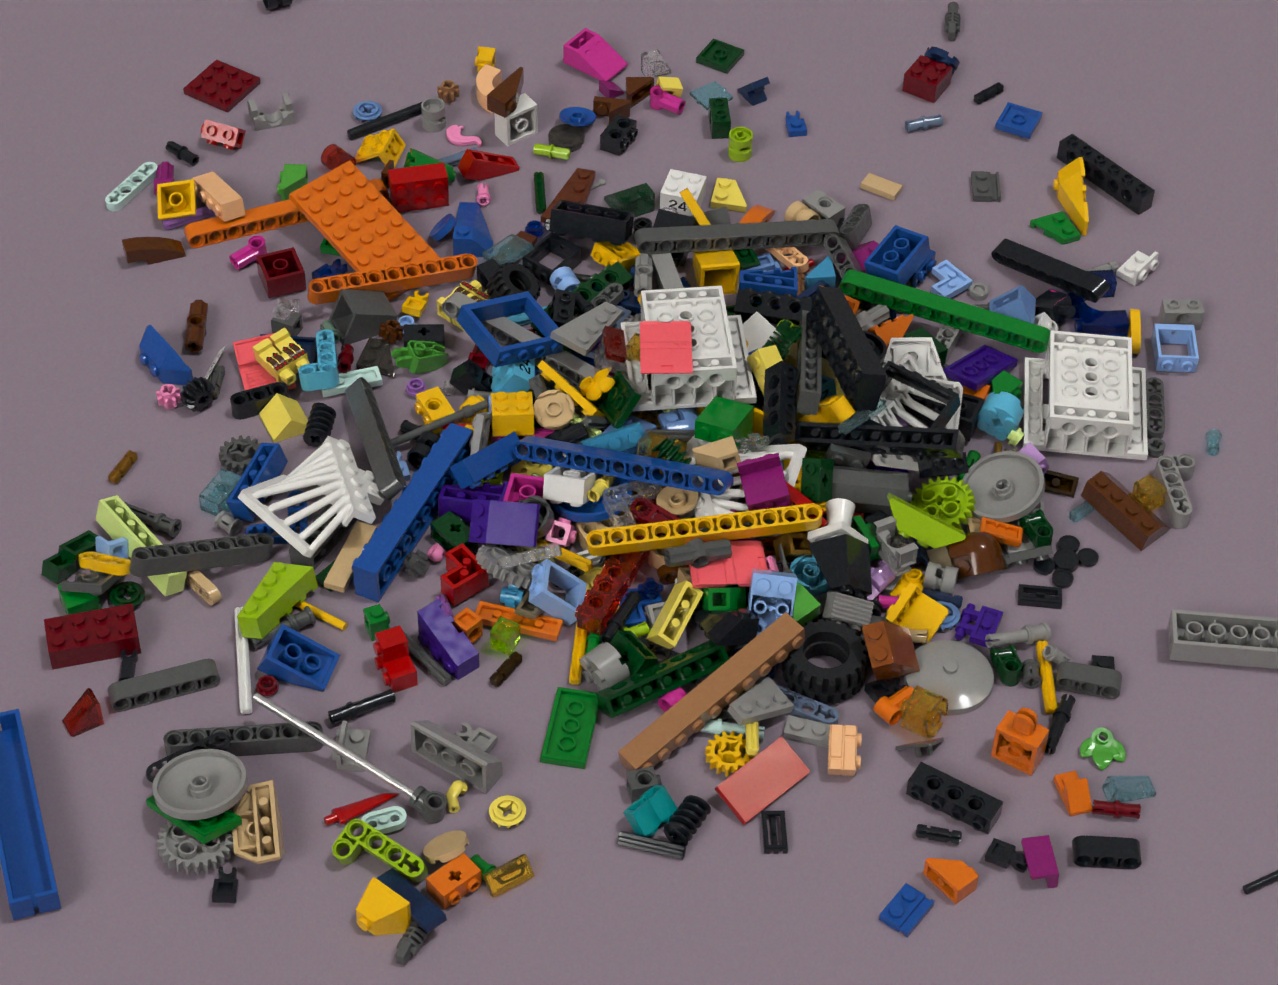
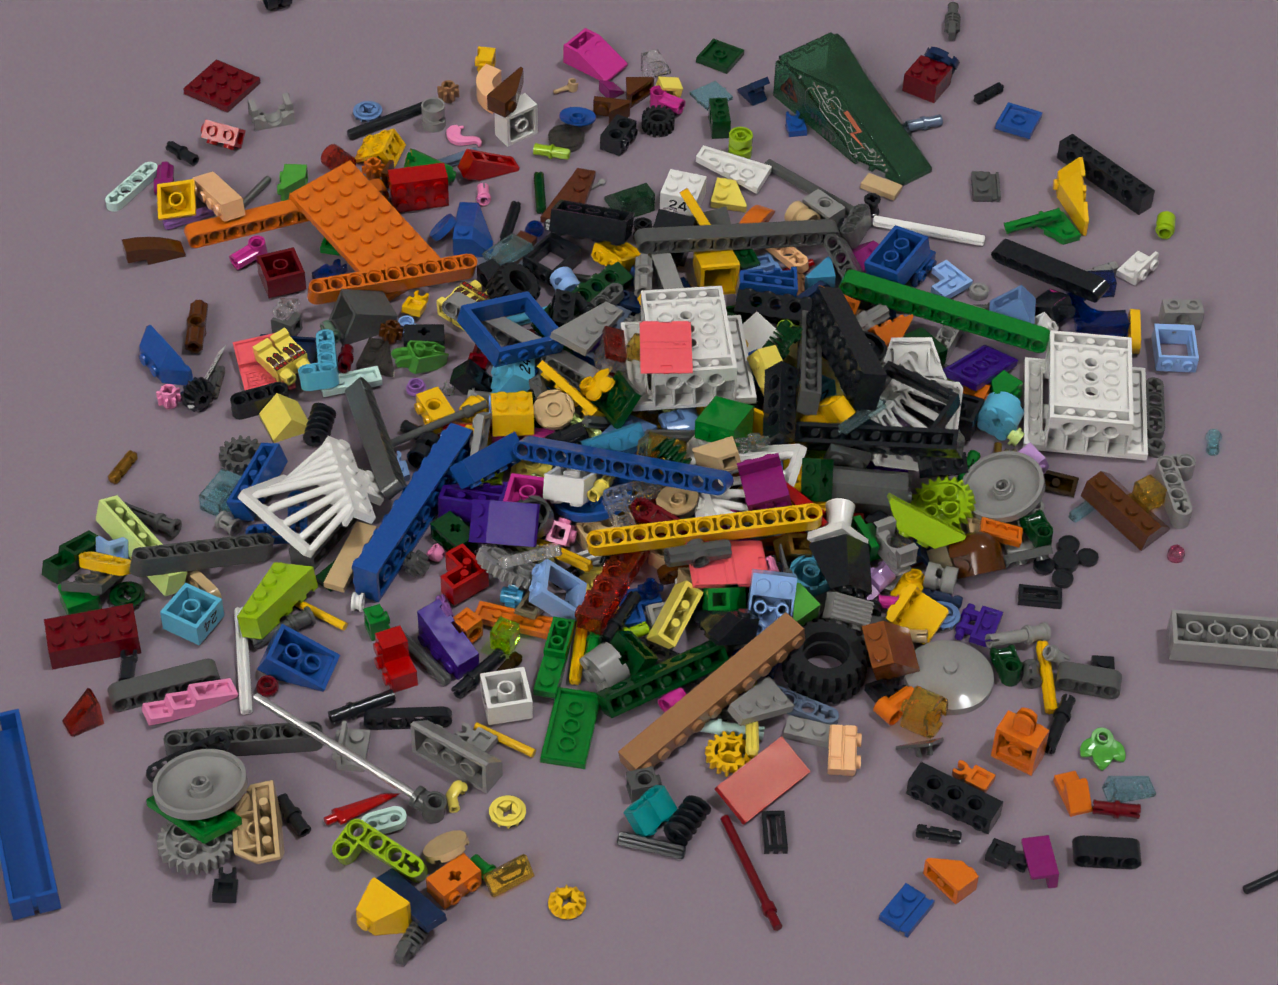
(192, 613): none -> medium azure brick
(195, 700): none -> bright pink slope
(256, 190): none -> flat silver bar
(293, 815): none -> black pin
(357, 602): none -> white bush
(373, 168): none -> orange gear
(382, 717): none -> black beam
(472, 678): none -> black pin
(506, 695): none -> white brick
(511, 219): none -> black axle
(512, 743): none -> yellow bar
(555, 657): none -> green slope
(569, 910): none -> yellow gear
(571, 87): none -> tan hand
(658, 121): none -> black tyre
(743, 170): none -> white wing
(767, 906): none -> dark red bar
(803, 183): none -> dark grey axle
(848, 108): none -> clear green windscreen
(873, 200): none -> black bush
(931, 231): none -> white axle
(976, 777): none -> orange plate
(1033, 220): none -> green pin
(1165, 224): none -> lime brick
(1179, 555): none -> clear pink hinge

